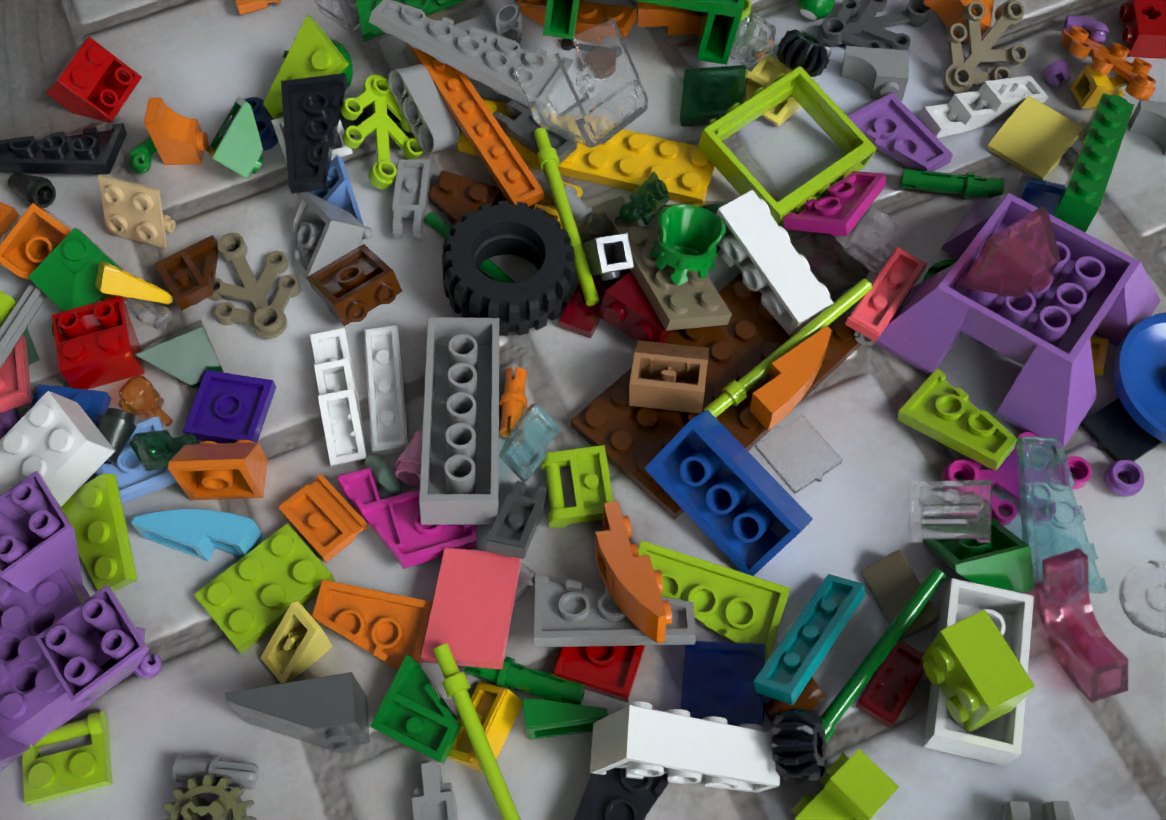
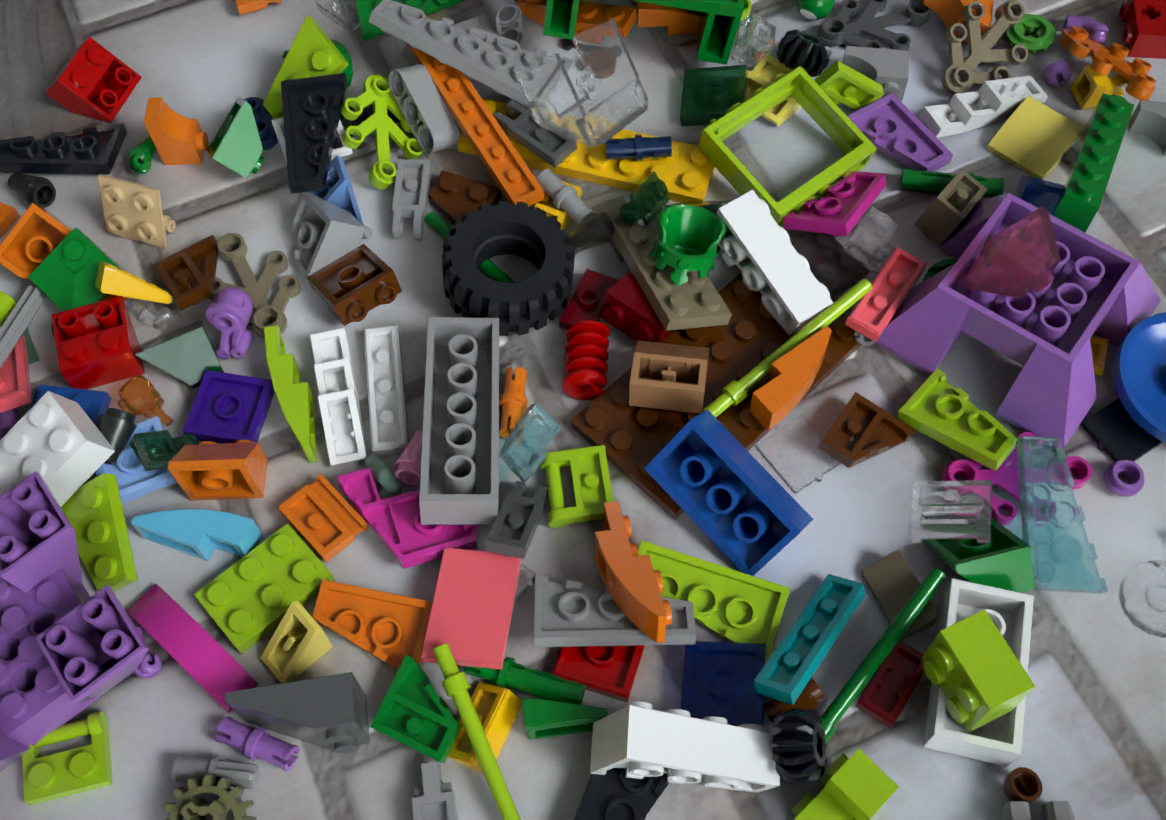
(190, 645): none -> dark pink slope
(231, 315): none -> medium lavender piece
(257, 743): none -> medium lavender pin
(294, 397): none -> lime slope
(549, 162): lime bar -> none
(585, 360): none -> red piece
(608, 256): dark grey brick -> none
(639, 148): none -> dark blue pin
(849, 86): none -> lime plate
(863, 432): none -> reddish brown wing
(950, 207): none -> dark tan slope
(1022, 785): none -> reddish brown hinge
(1031, 25): none -> bright green gear
(1073, 631): clear pink arch -> none

